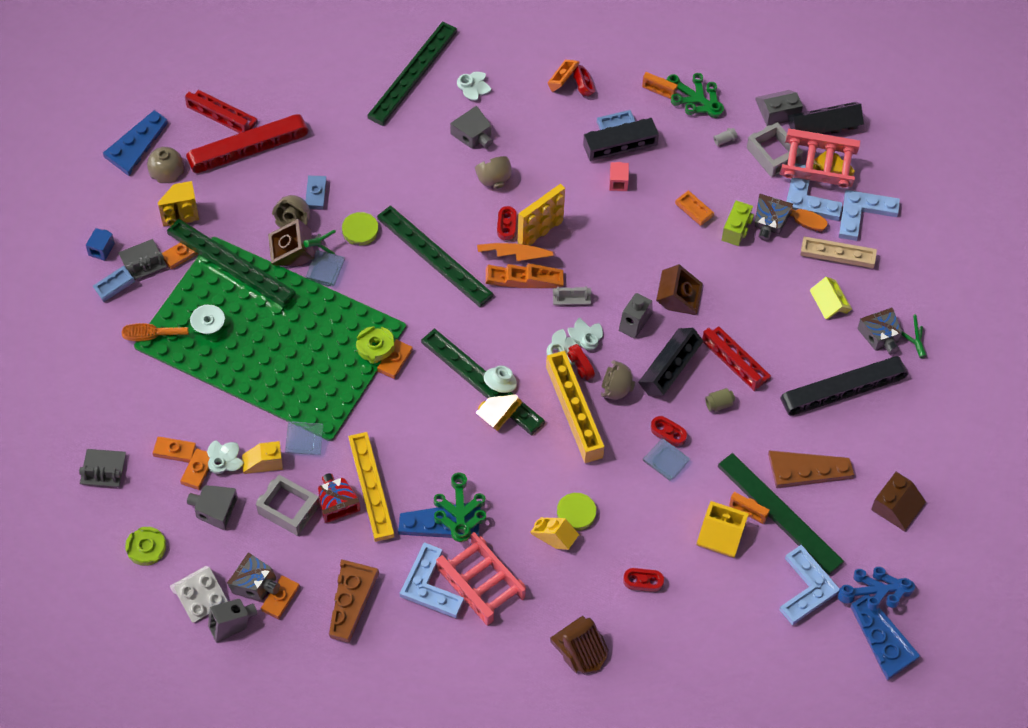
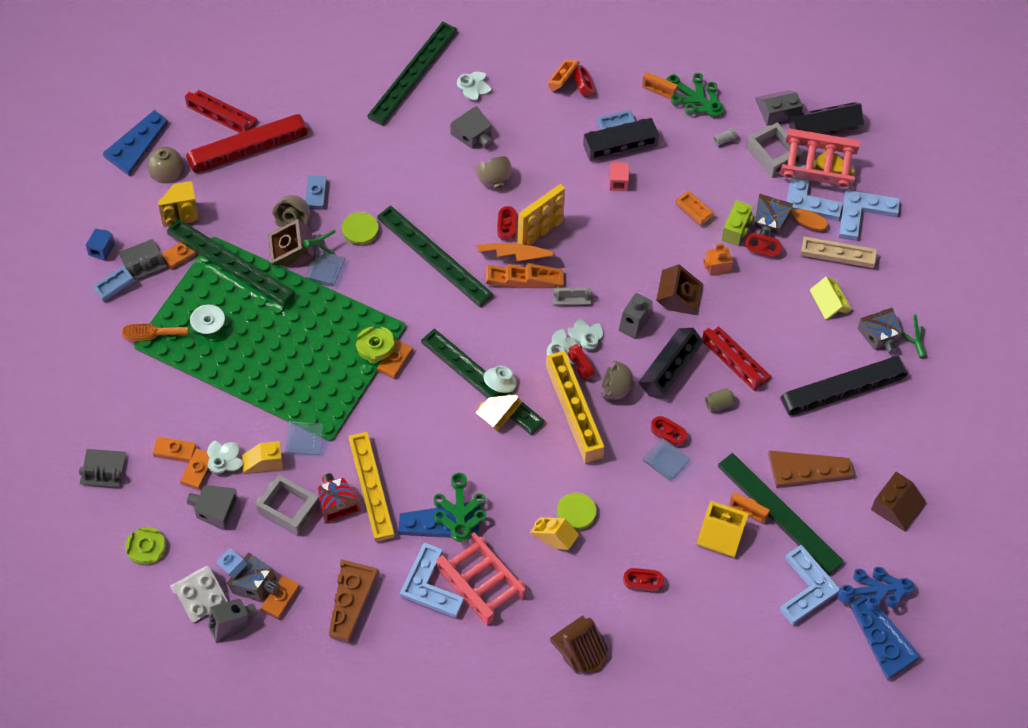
(231, 563): none -> medium blue plate
(718, 260): none -> orange brick
(763, 244): none -> red plate

